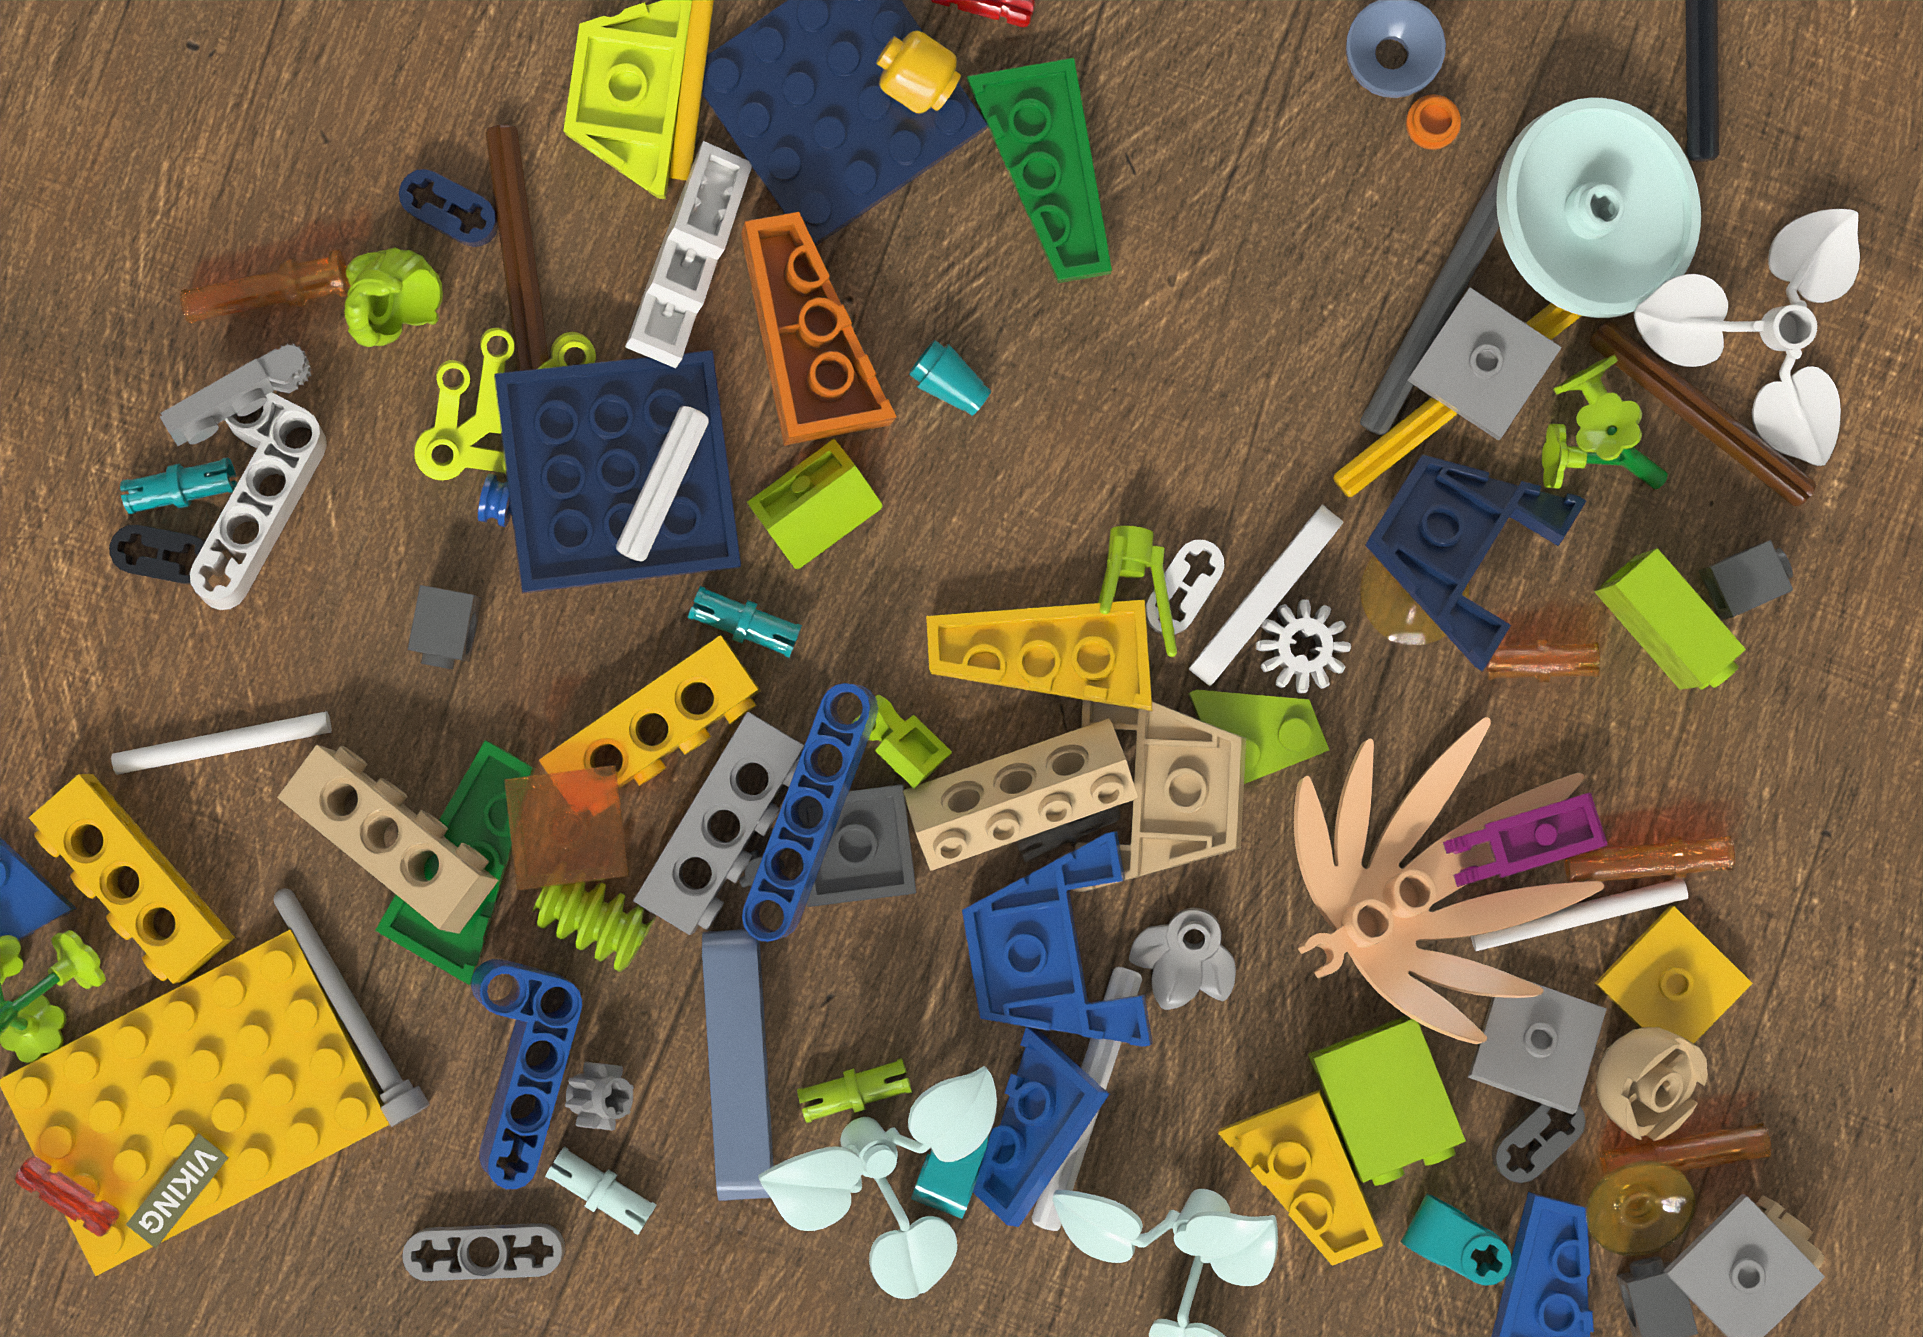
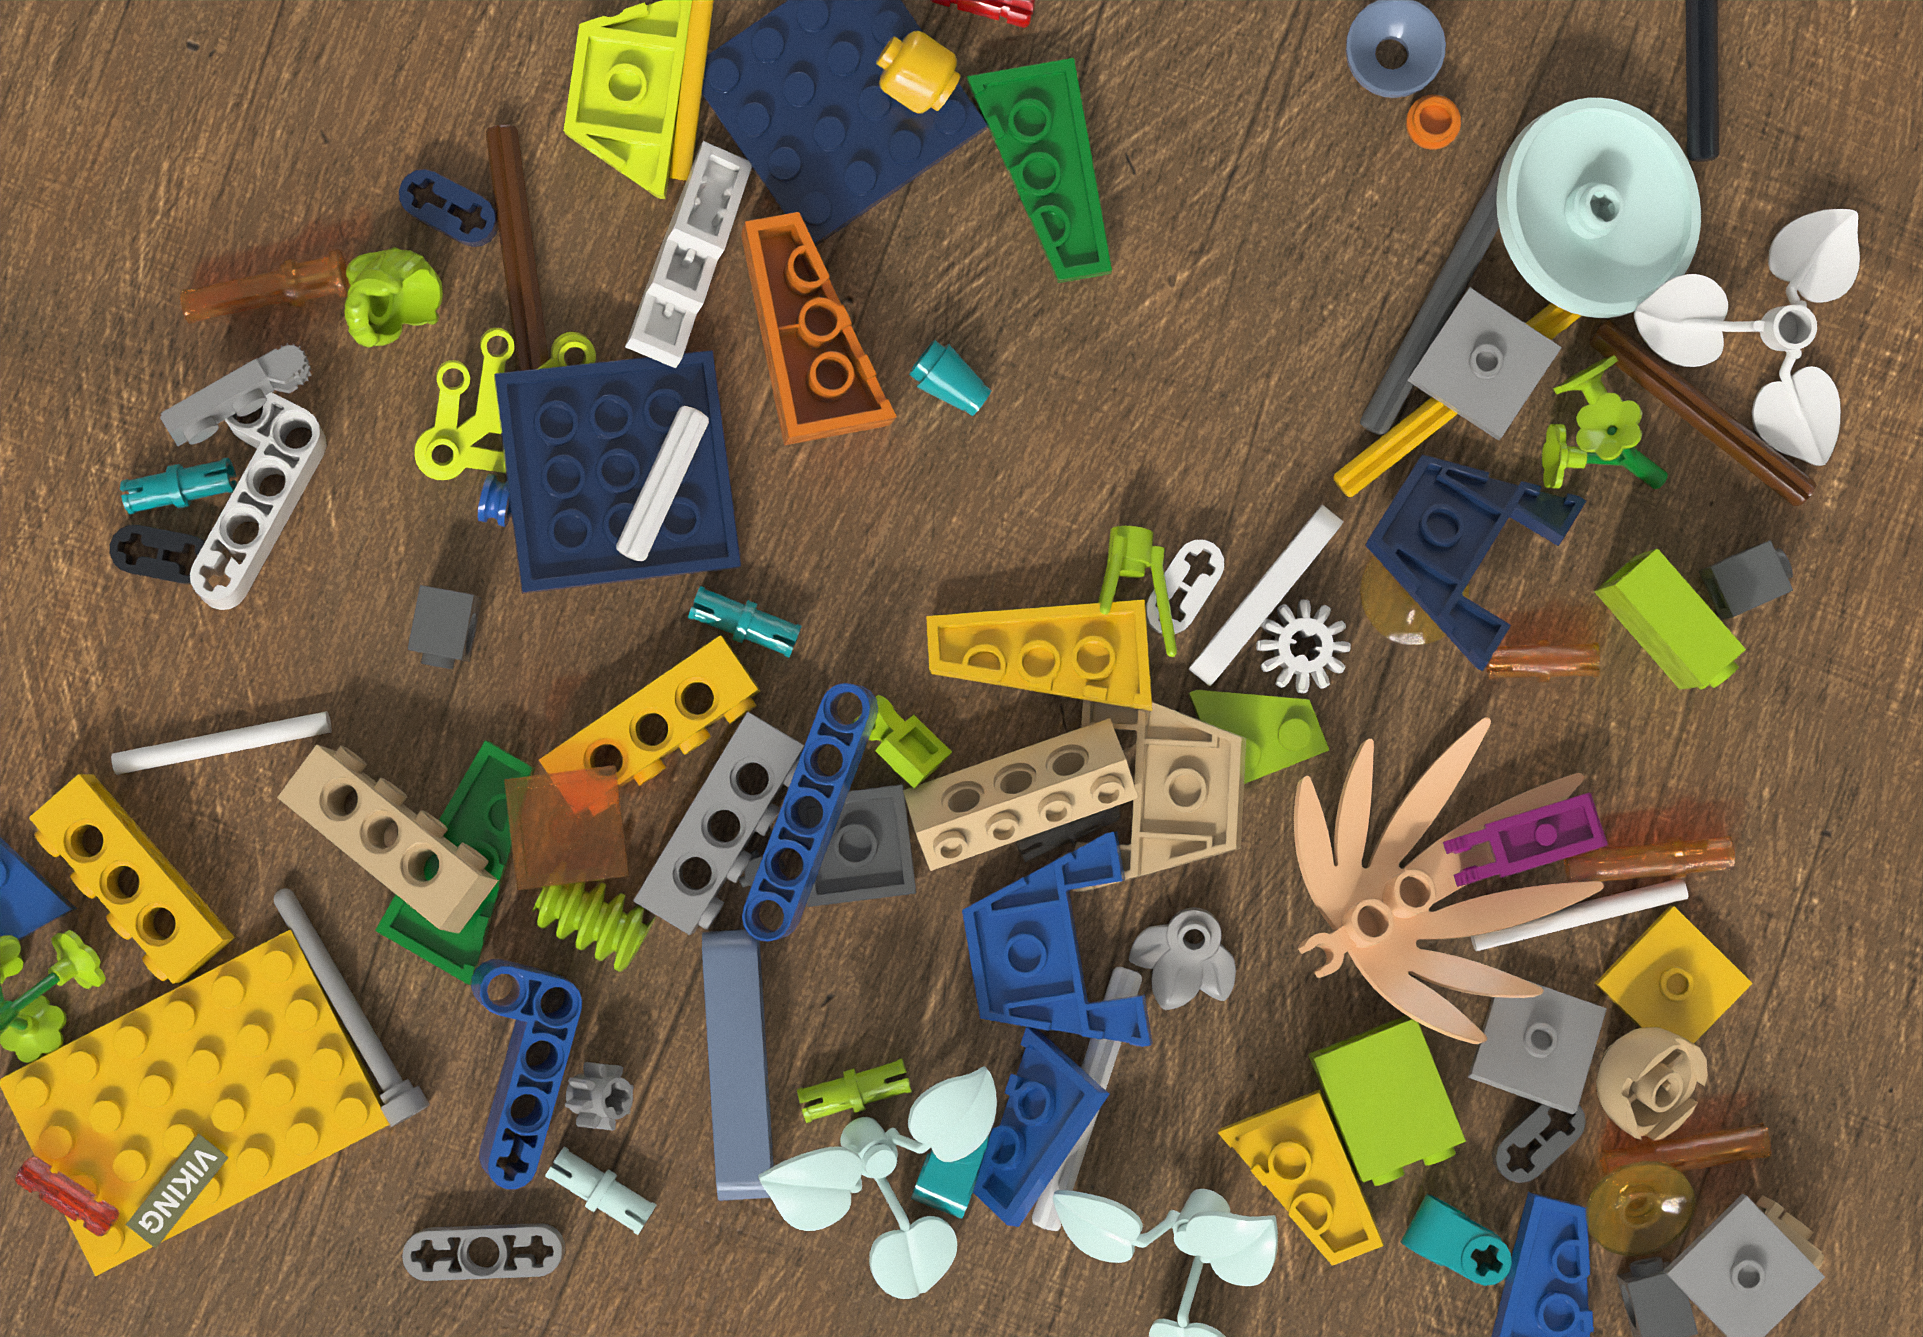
(815, 504): lime panel -> none

